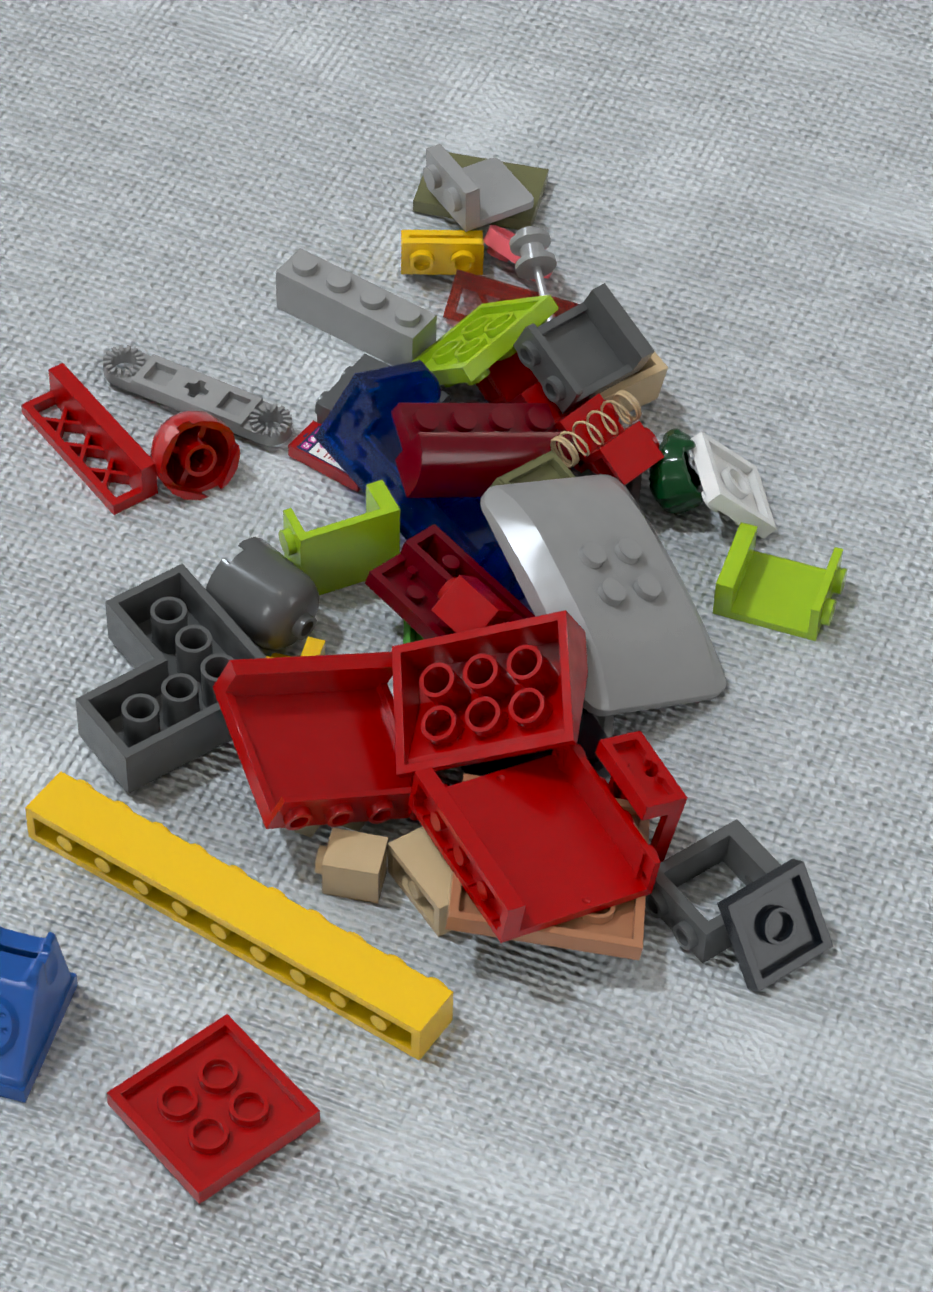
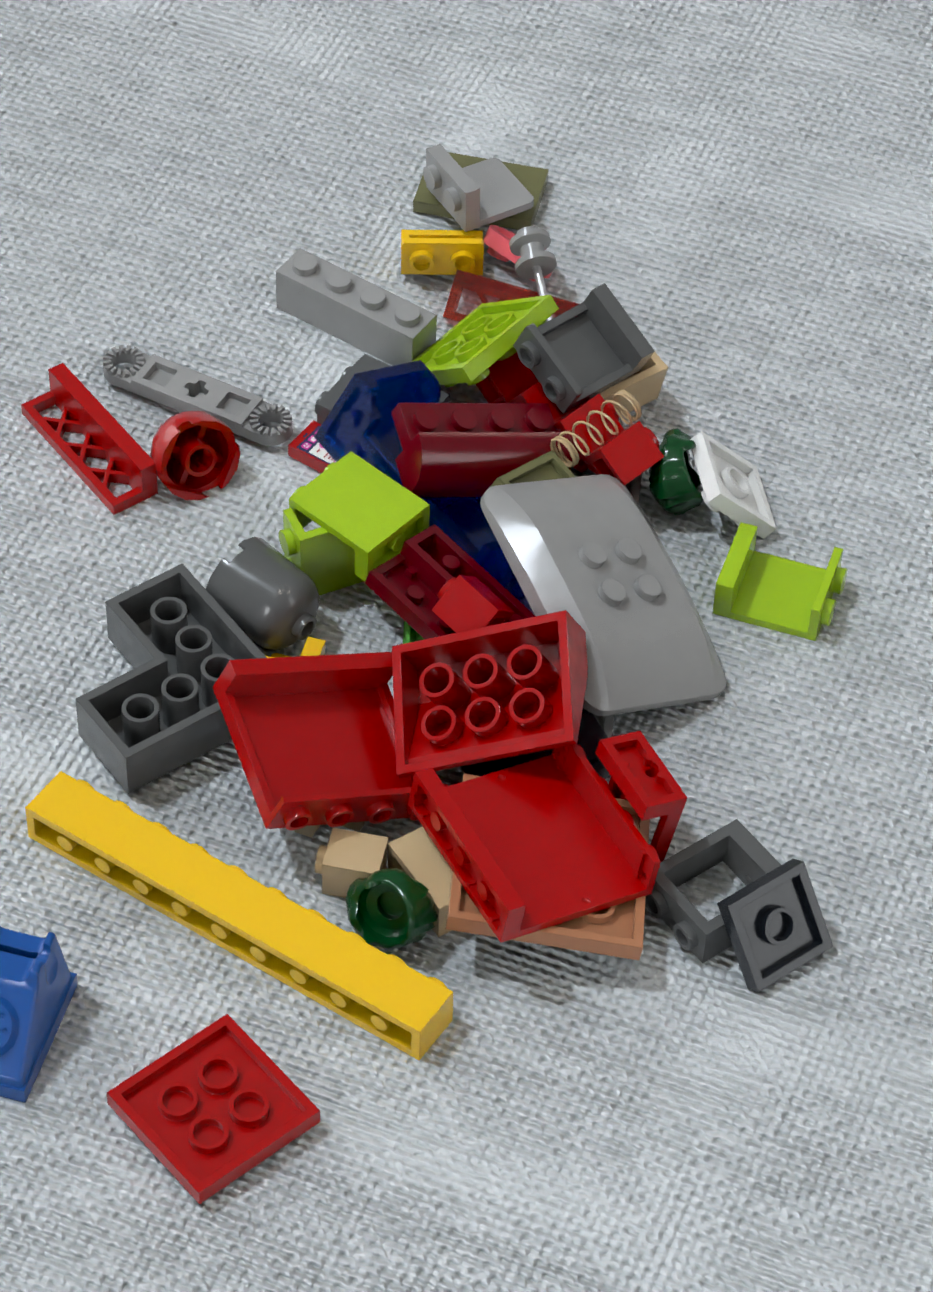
(362, 510): none -> lime panel
(390, 909): none -> dark green hair

